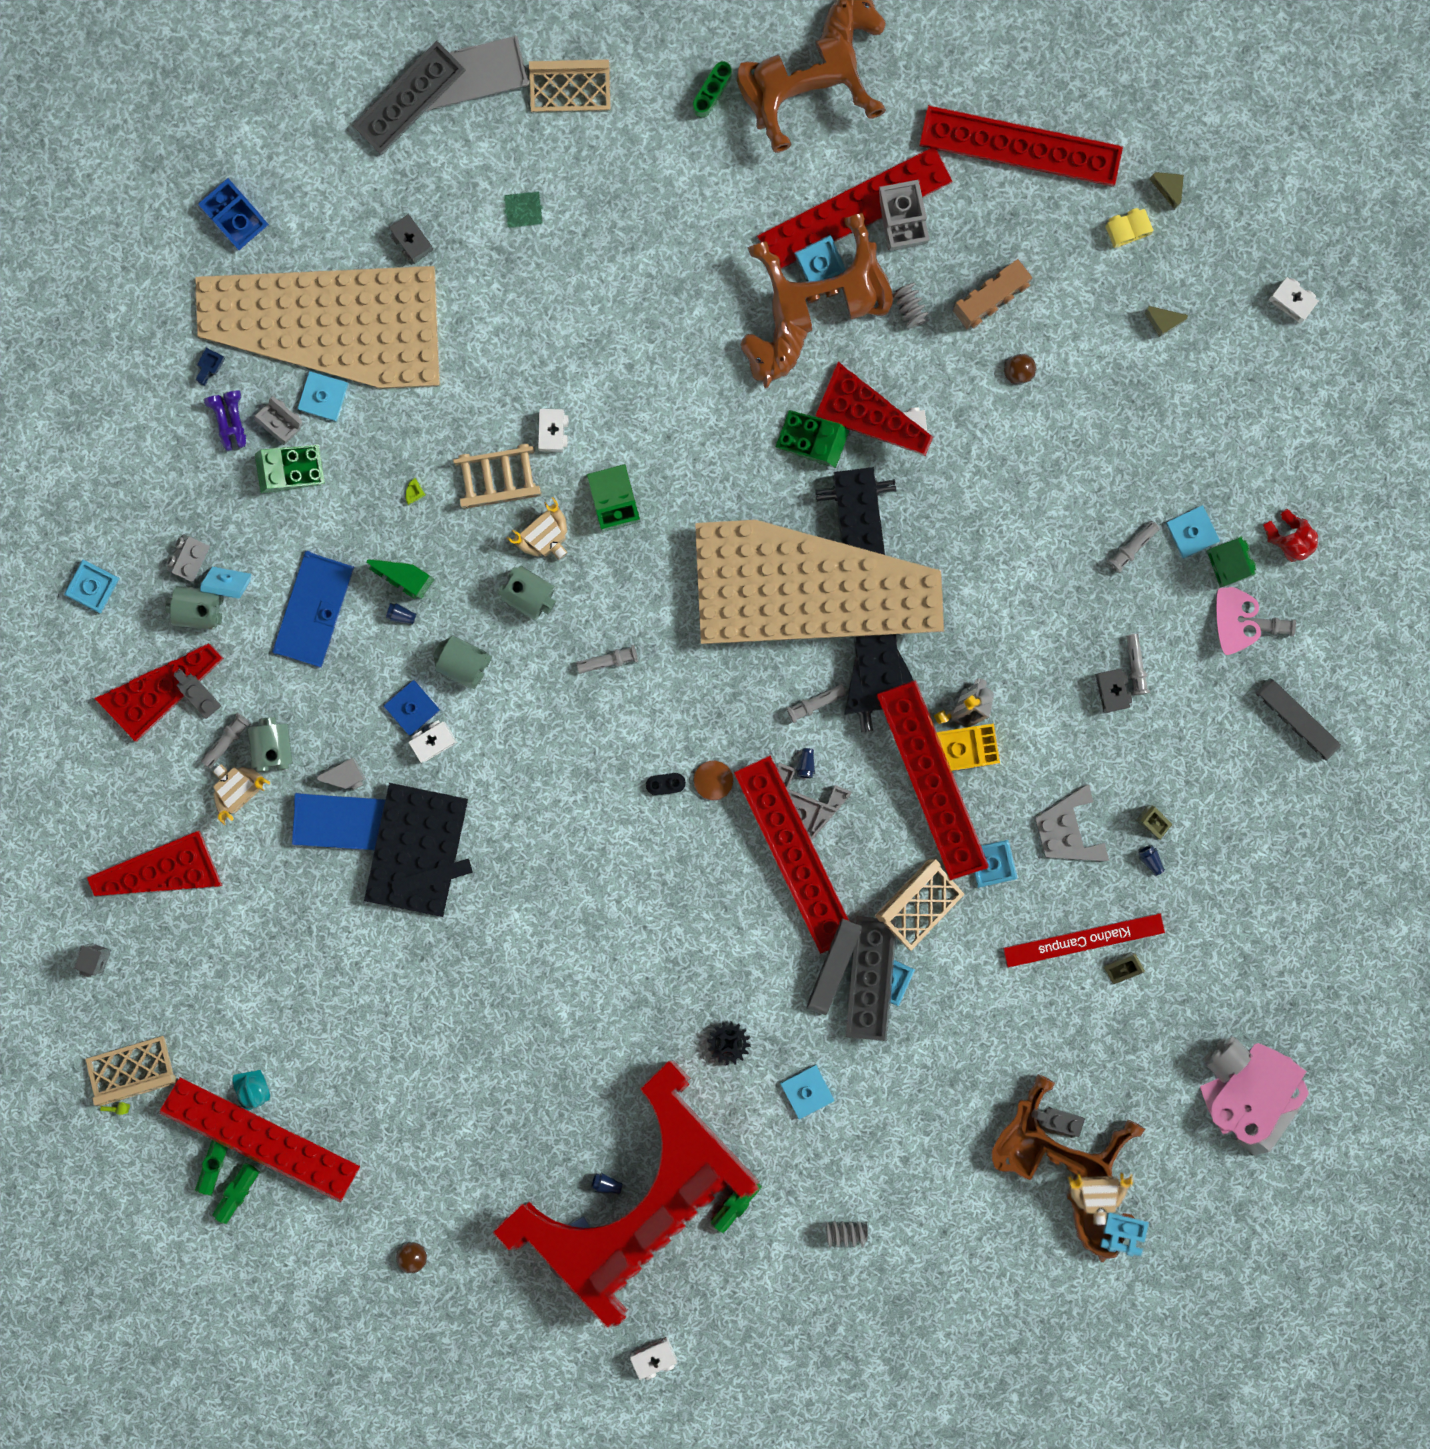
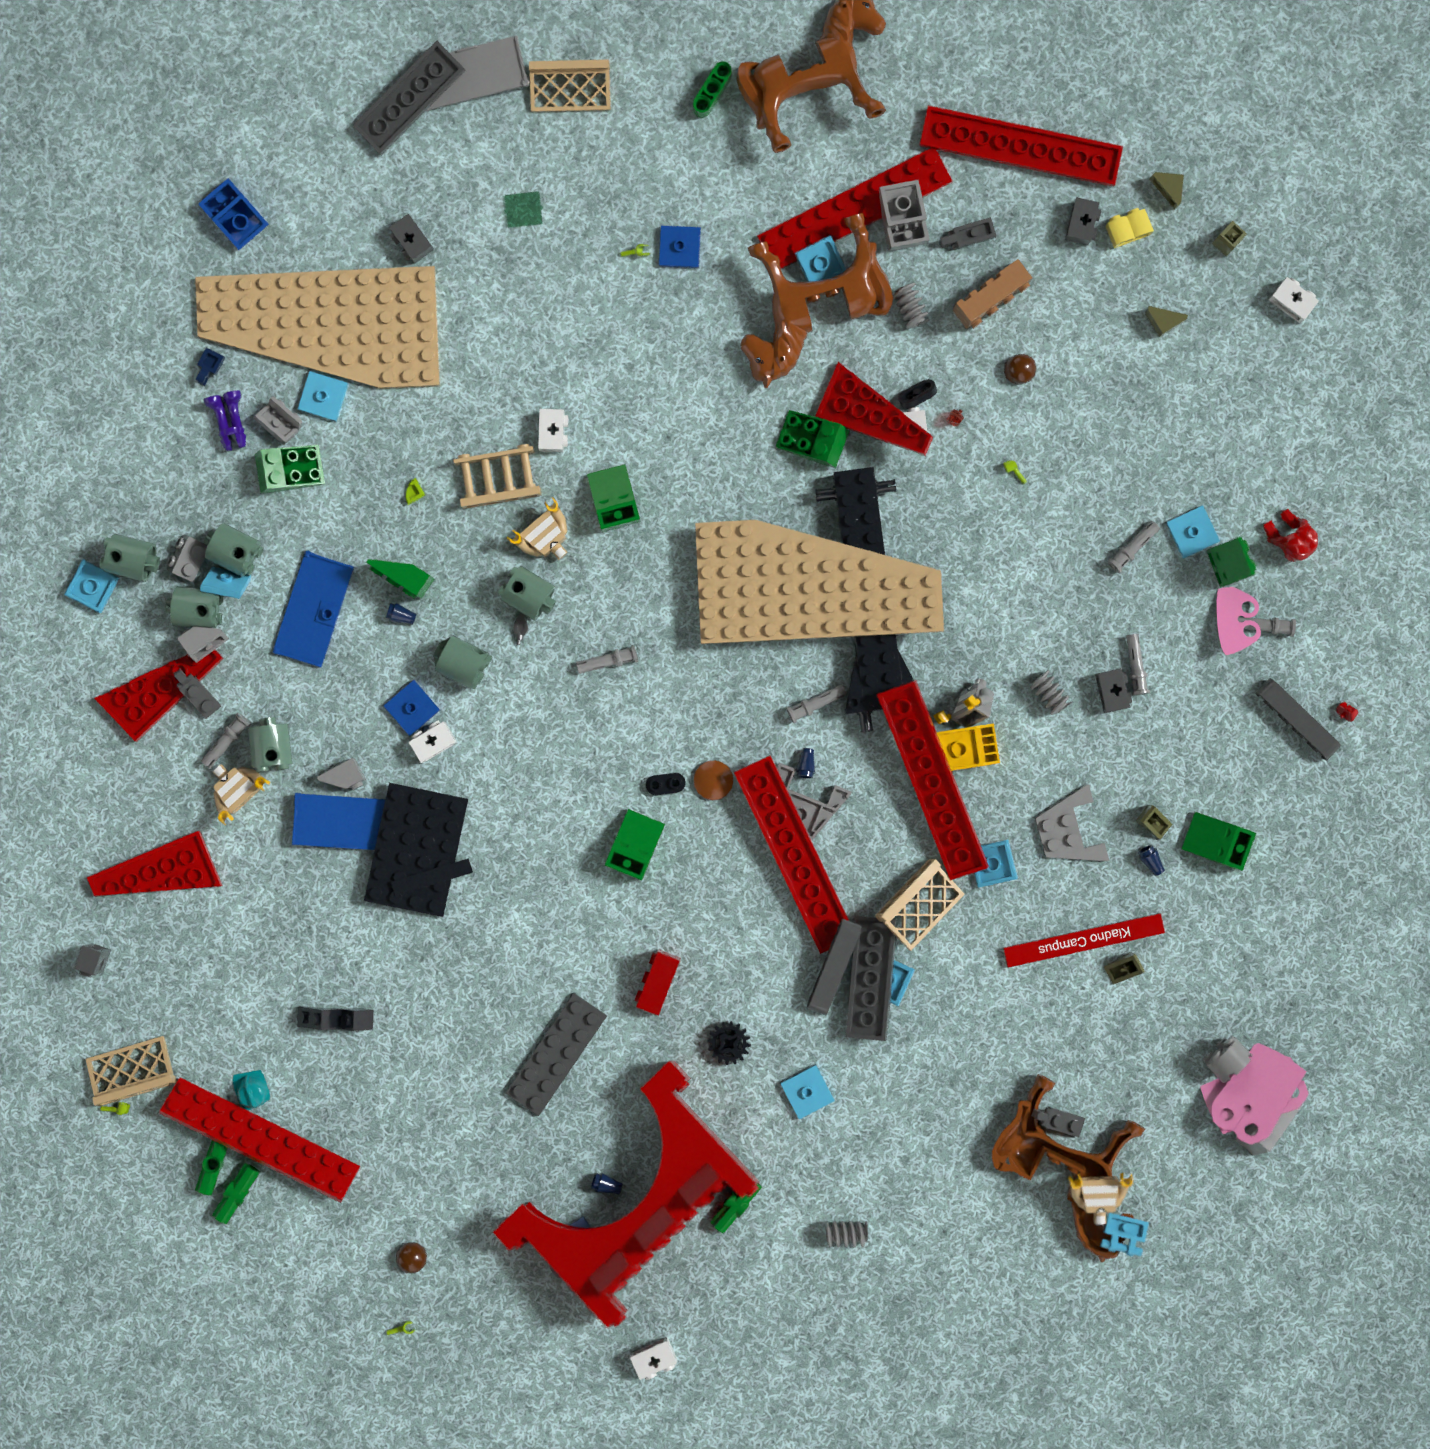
(136, 560): none -> sand green cylinder
(201, 641): none -> light grey slope
(225, 549): none -> sand green cylinder
(335, 1018): none -> black arch
(401, 1329): none -> lime hand
(520, 628): none -> flat silver piece
(556, 1054): none -> dark grey plate
(635, 844): none -> green slope
(638, 250): none -> lime hand
(657, 982): none -> red wedge
(679, 246): none -> blue plate
(917, 394): none -> black plate
(955, 417): none -> clear red piece
(969, 234): none -> dark grey hinge
(1012, 466): none -> lime hand
(1050, 693): none -> light grey piece
(1082, 209): none -> dark grey brick
(1218, 841): none -> green slope
(1229, 238): none -> olive slope
(1347, 711): none -> red piece

